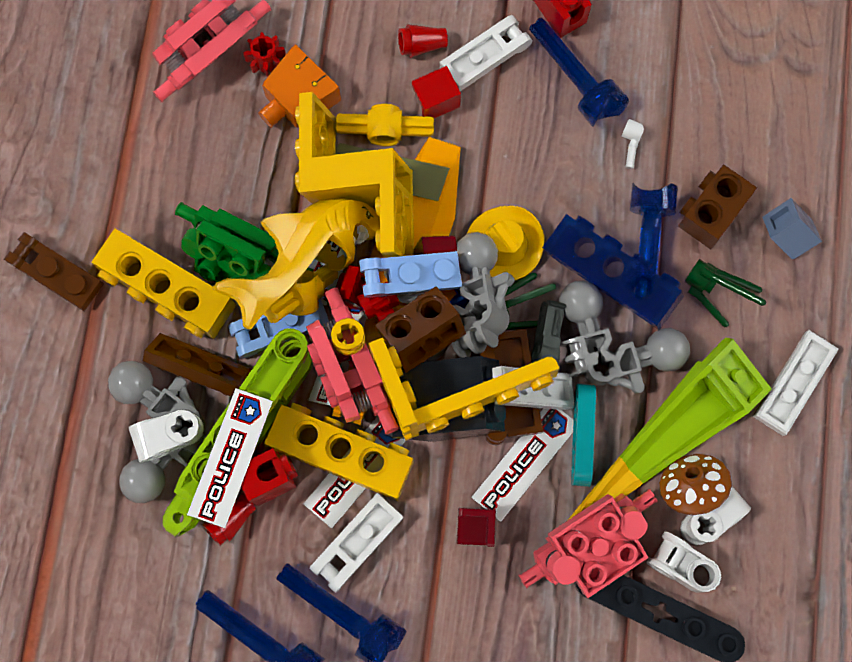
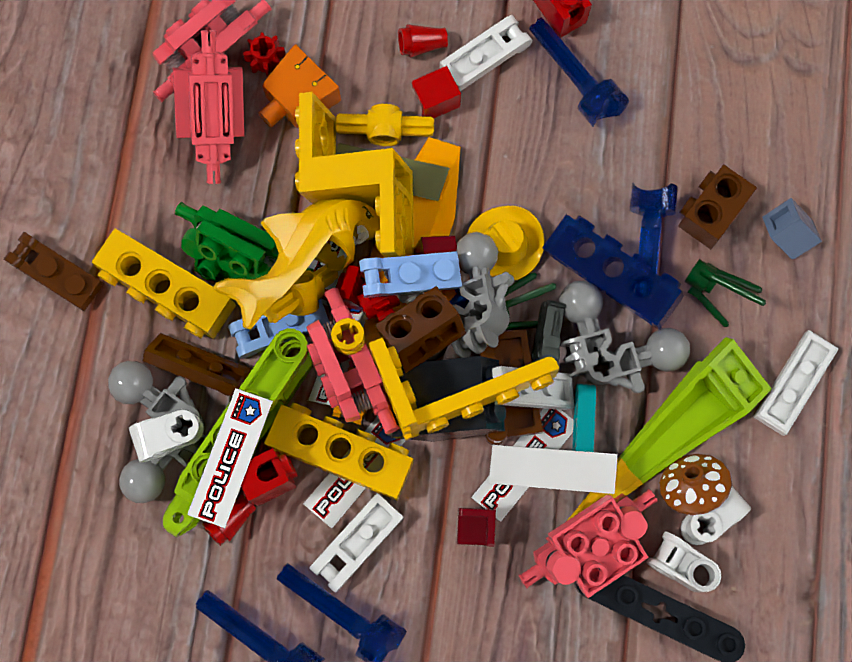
(209, 105): none -> coral piece
(553, 469): none -> white sticker
(633, 132): white hand -> none

